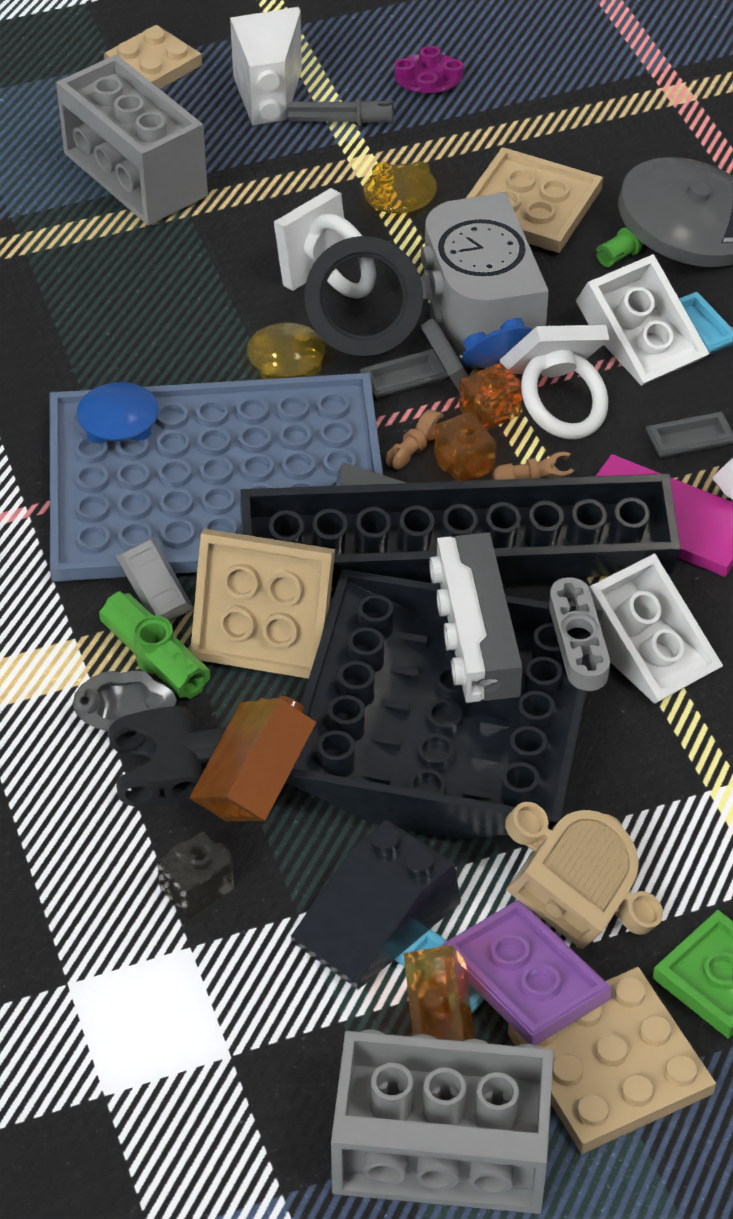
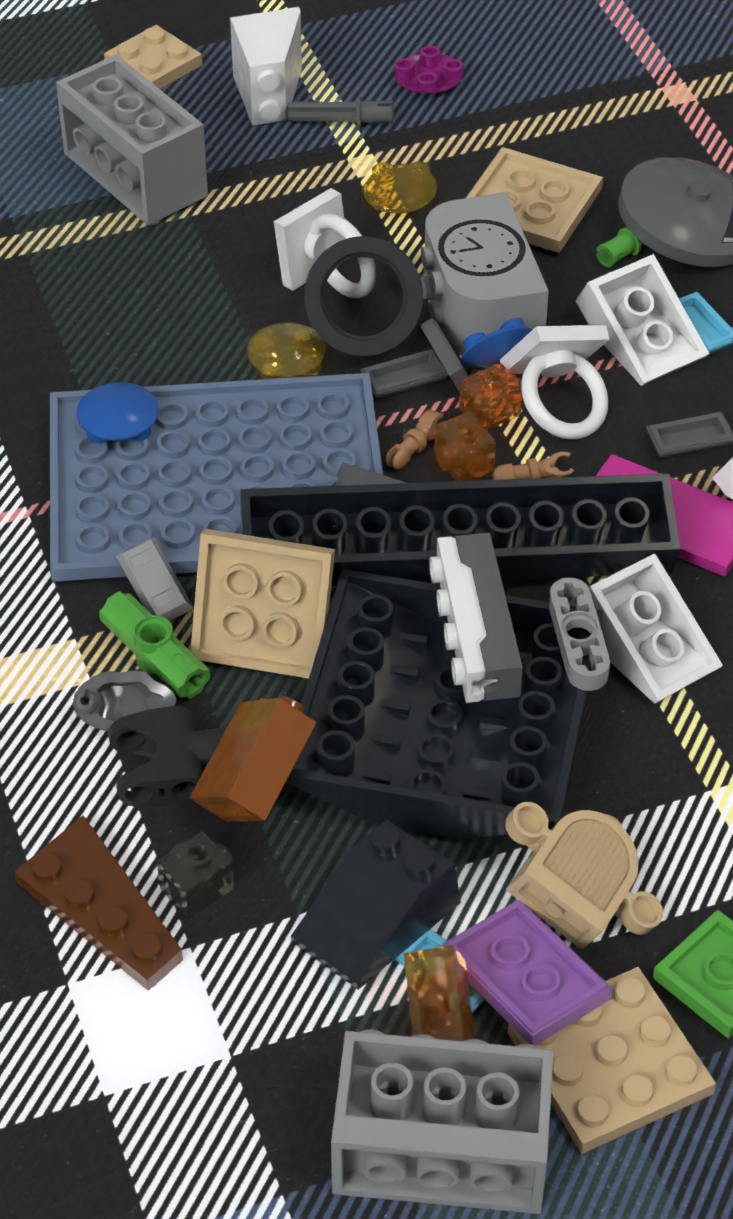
(100, 902): none -> reddish brown wing

